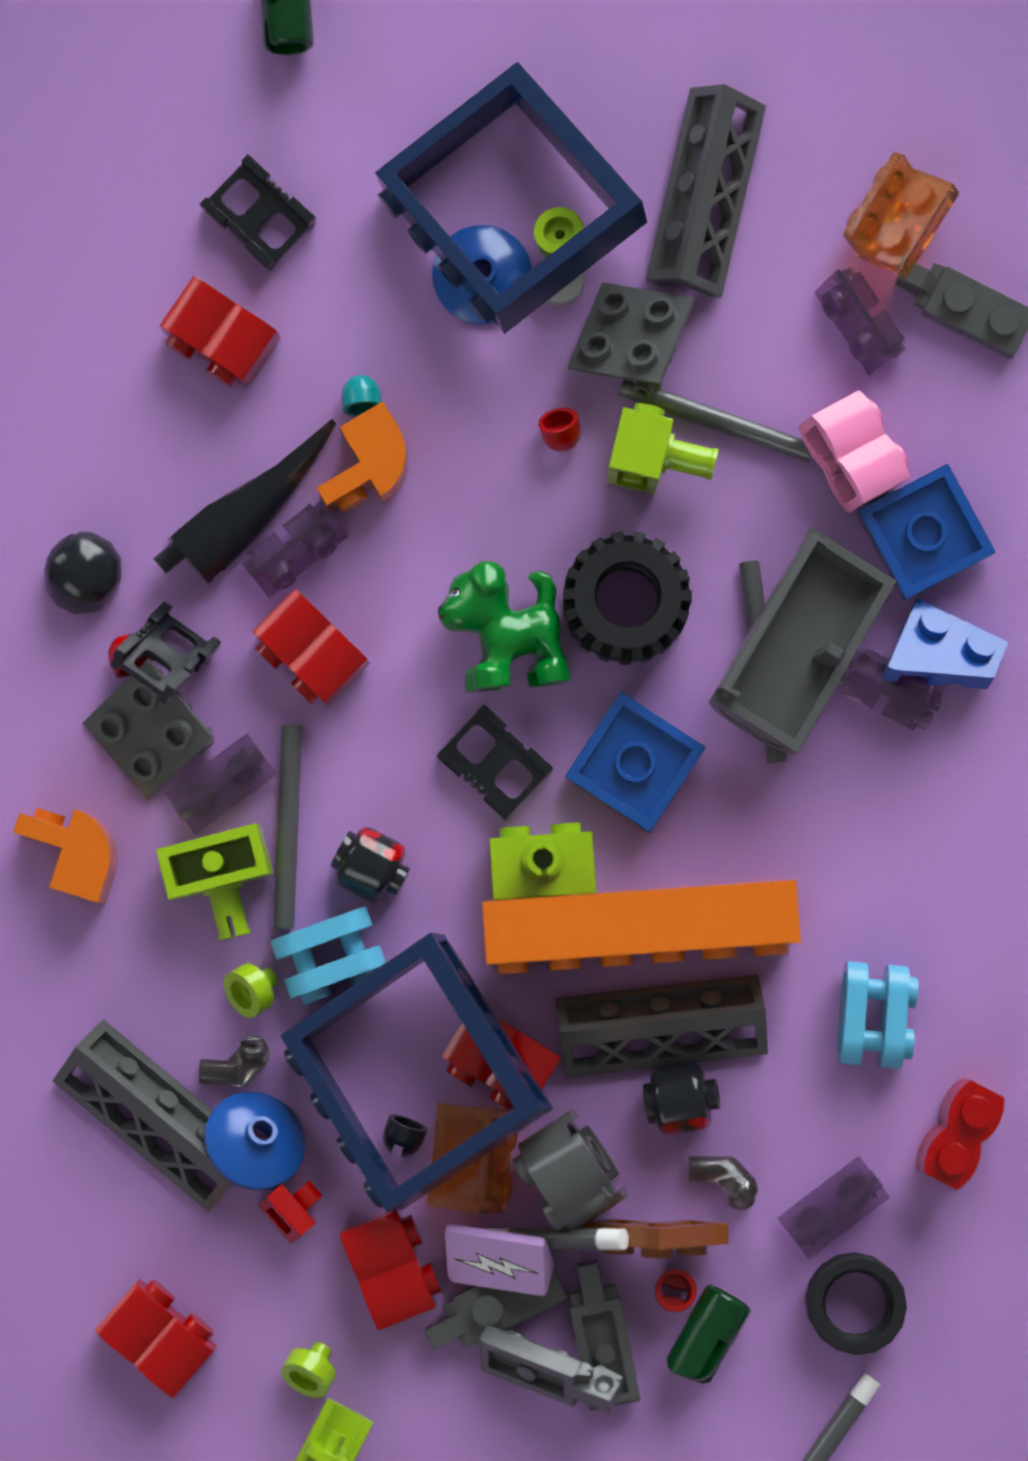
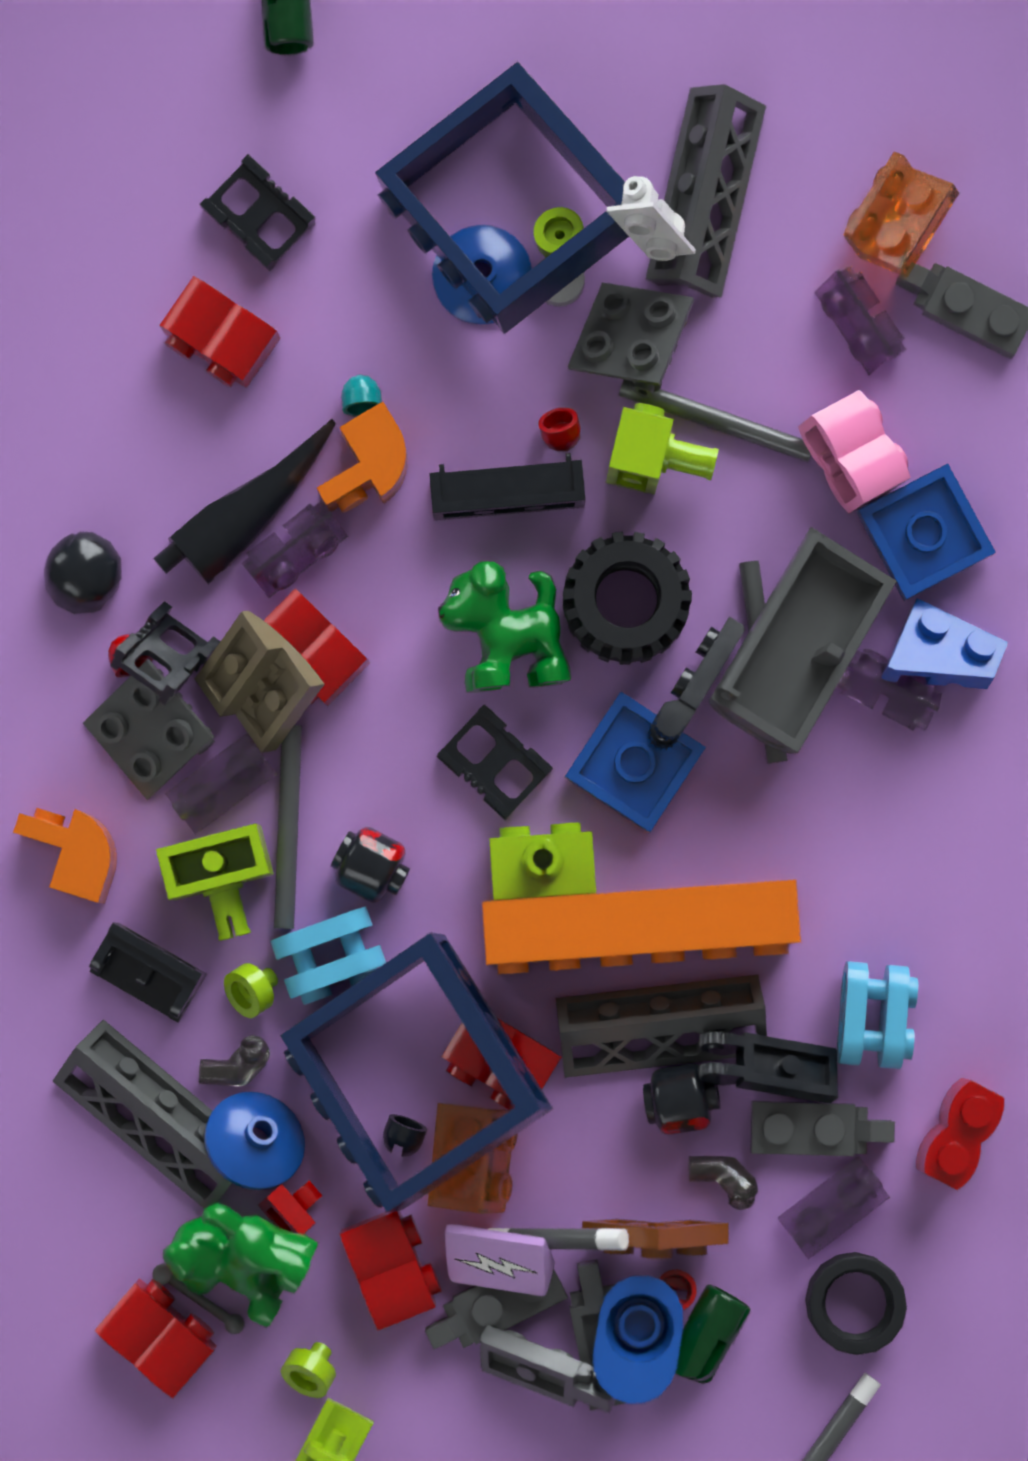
(146, 971): none -> black hinge
(233, 1323): none -> dark grey hinge
(253, 1260): none -> green animal
(259, 680): none -> dark tan slope
(507, 490): none -> black container
(569, 1172): dark grey brick -> none
(638, 1339): none -> blue piece
(650, 221): none -> white hinge
(694, 685): none -> black hinge
(772, 1065): none -> black hinge
(814, 1128): none -> dark grey hinge

